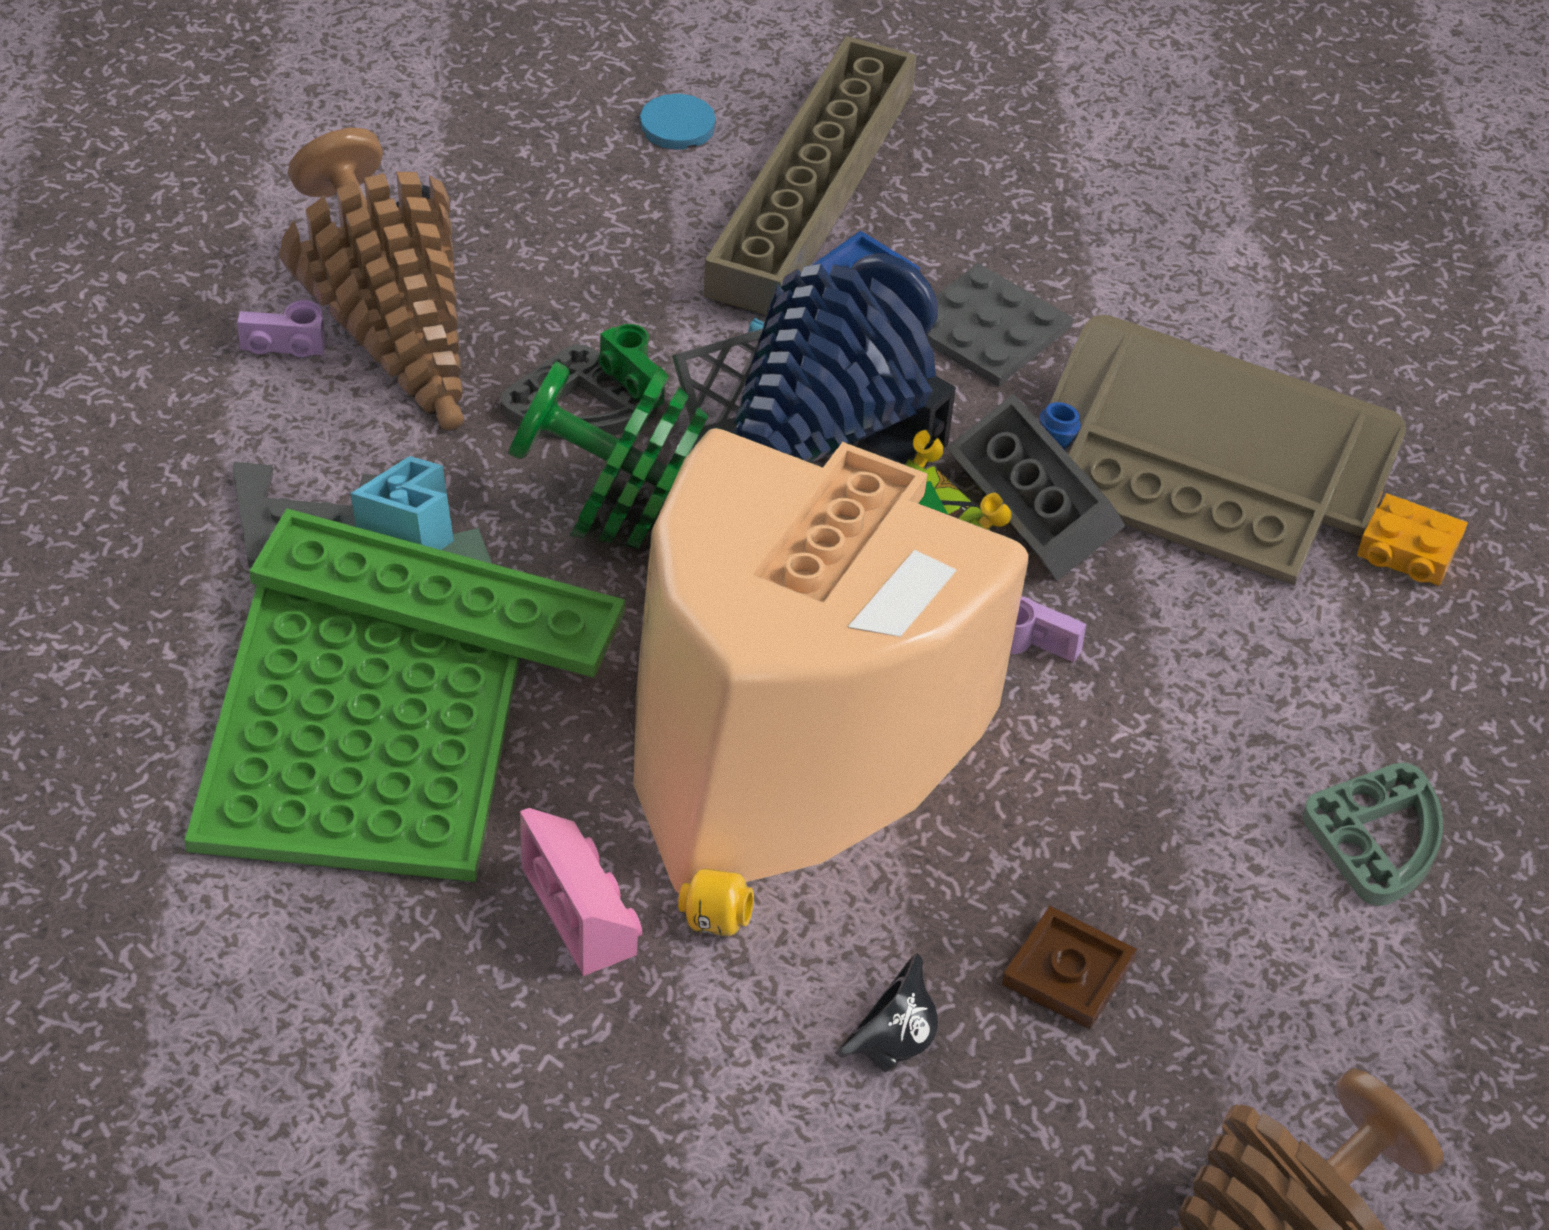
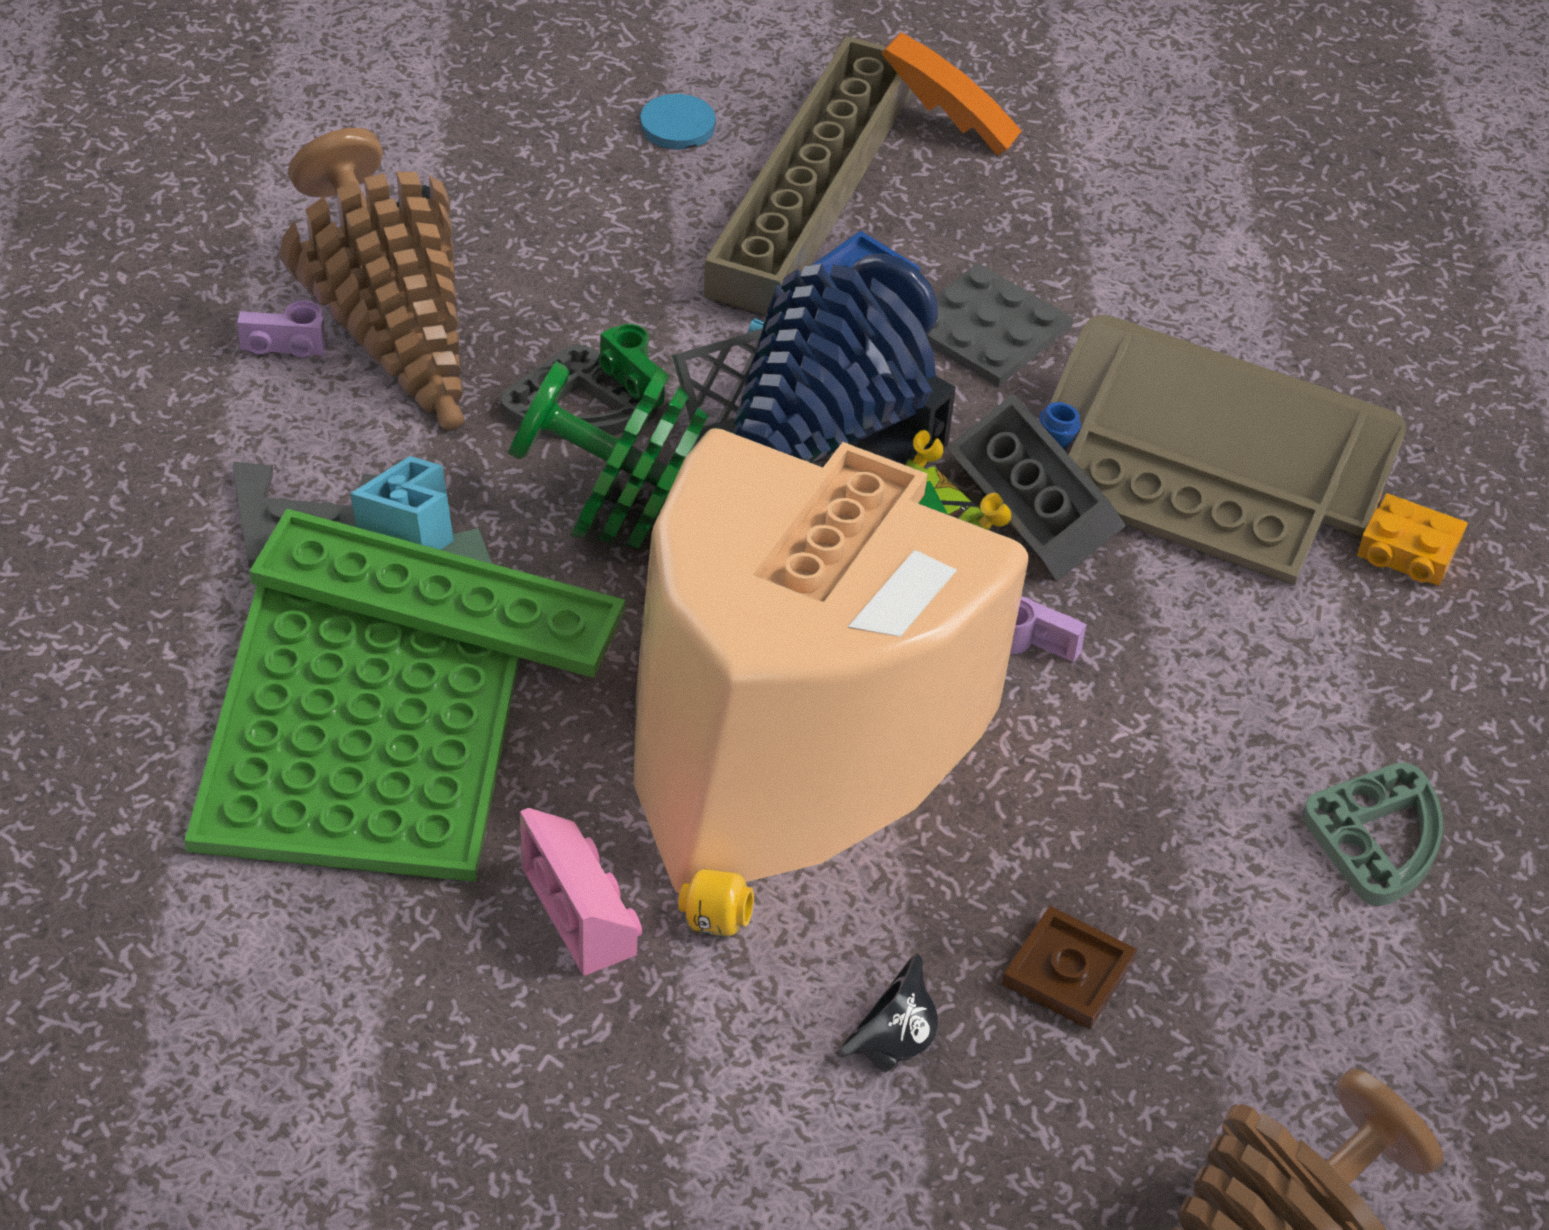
(942, 84): none -> orange slope

